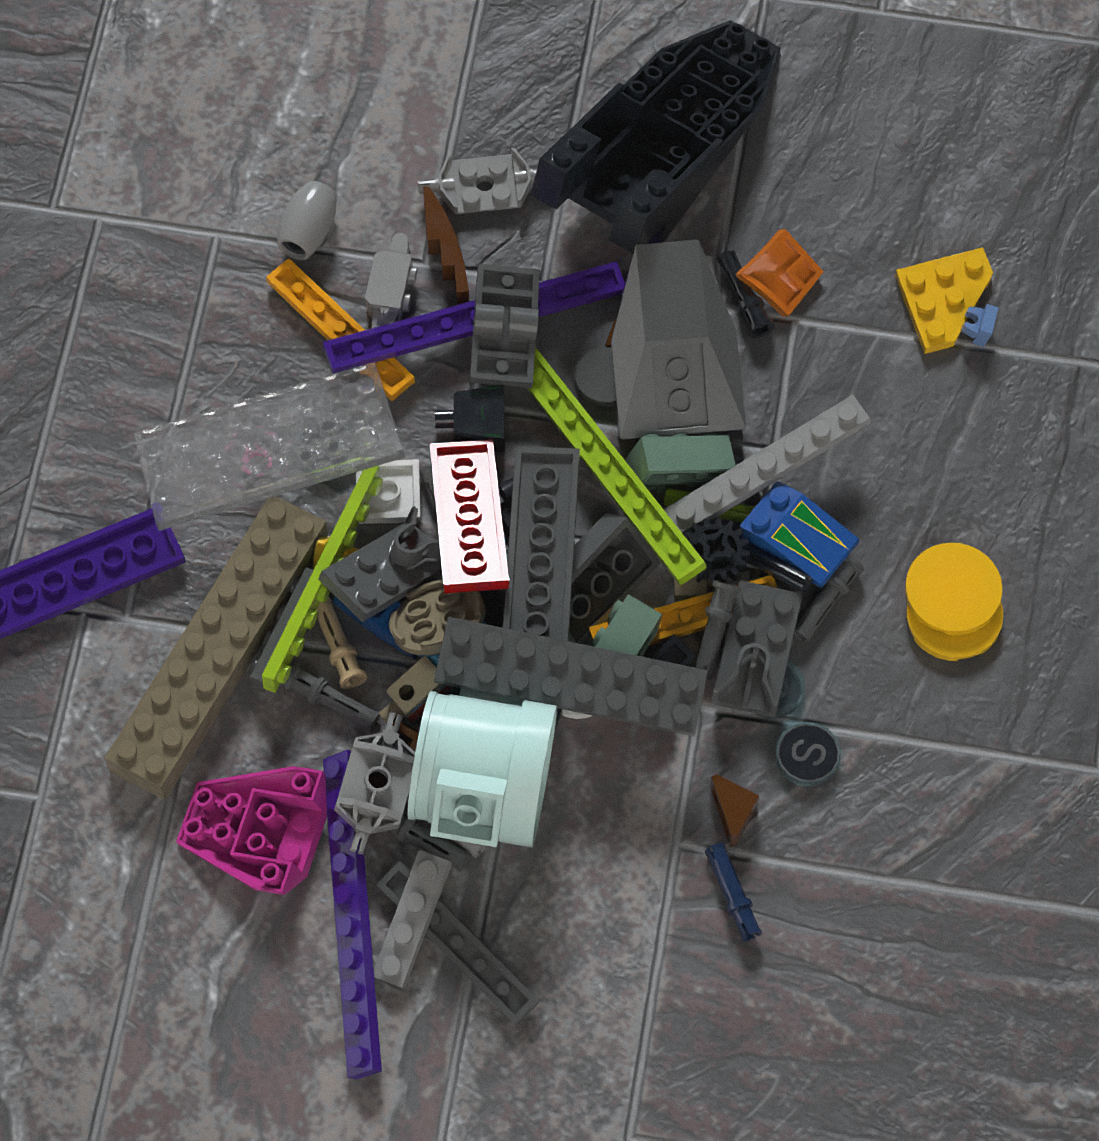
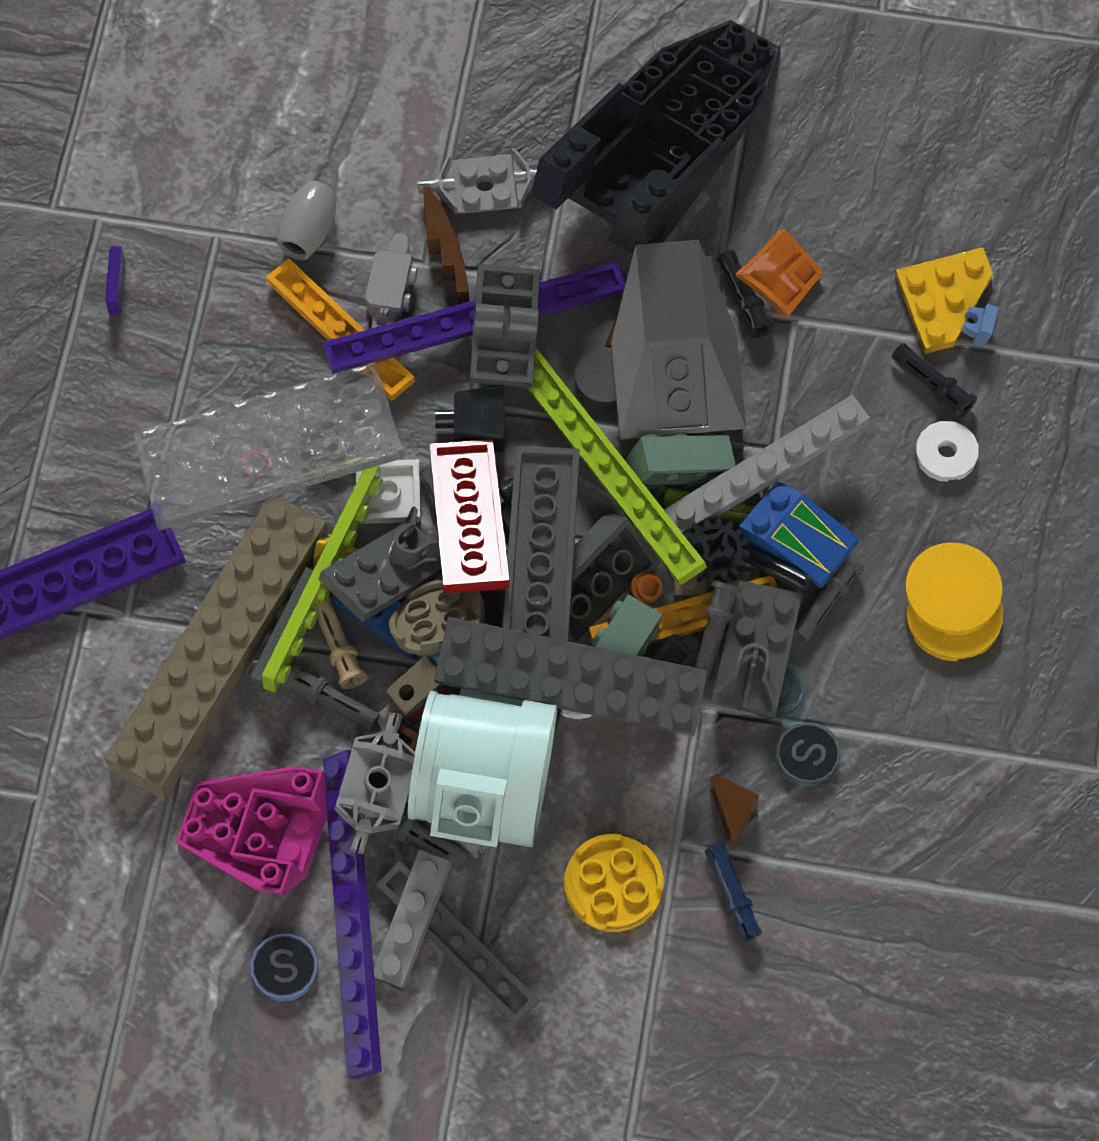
(115, 280): none -> dark purple tile
(284, 967): none -> black tile
(613, 883): none -> yellow tile
(646, 587): none -> orange plate
(944, 388): none -> black pin
(952, 435): none -> white tile

